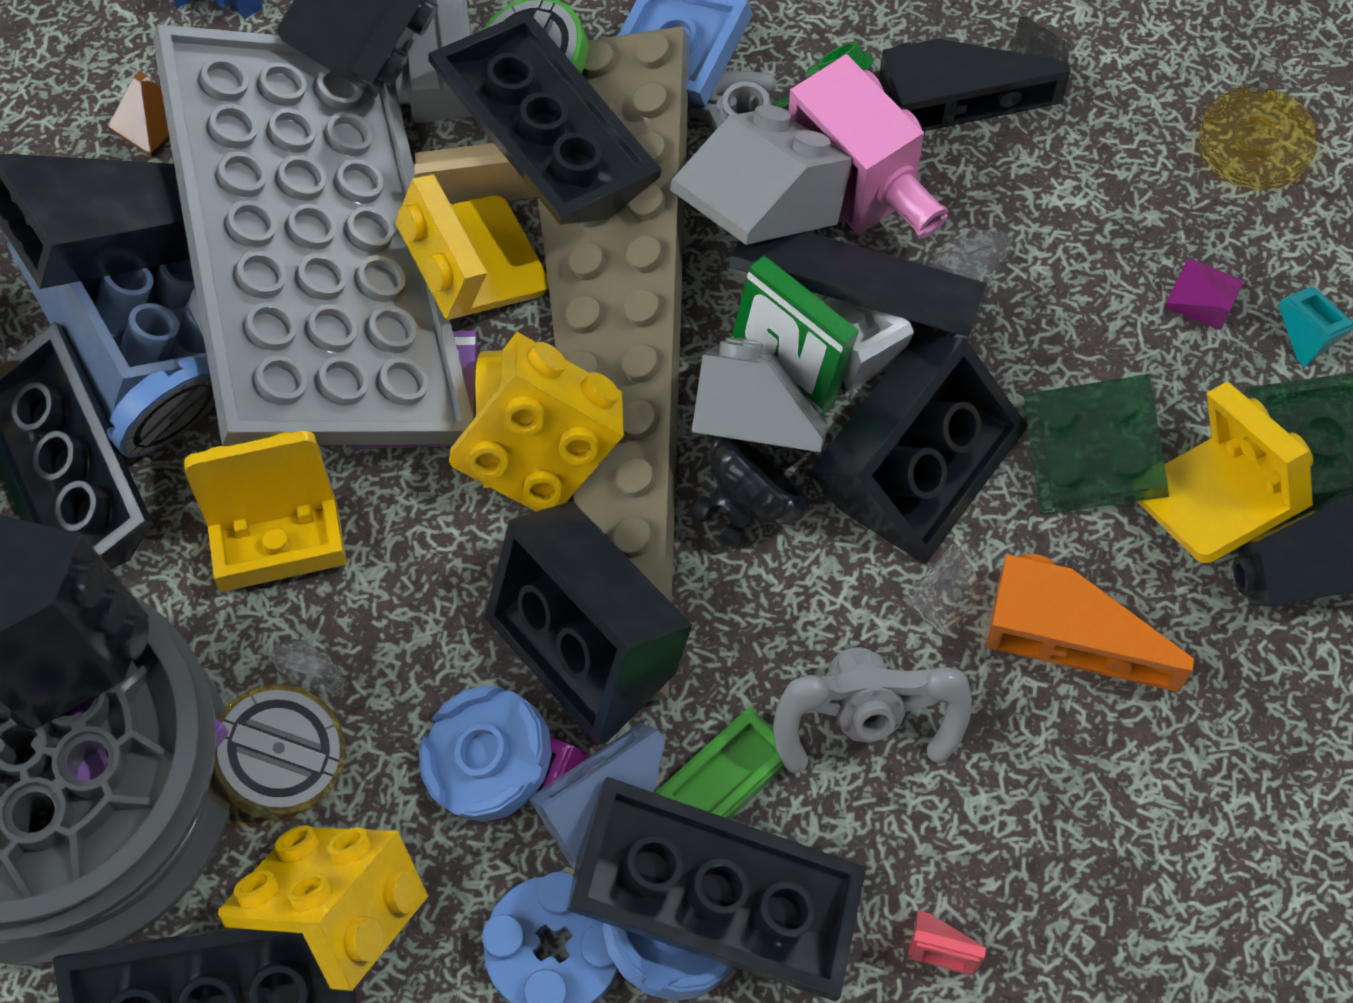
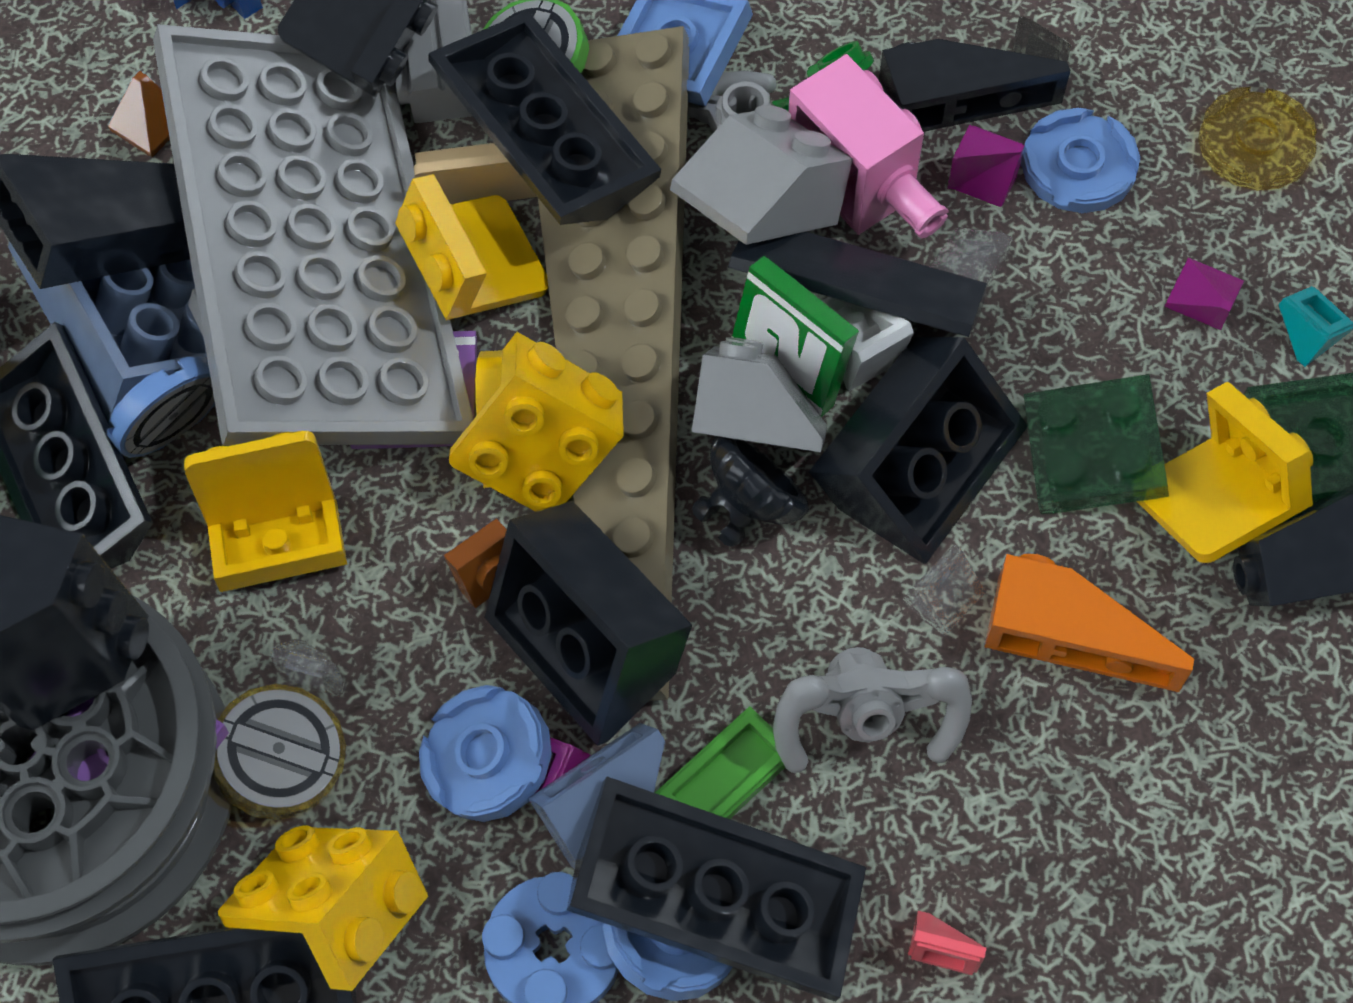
(476, 562): none -> dark orange plate
(985, 165): none -> magenta slope
(1075, 176): none -> medium blue tile

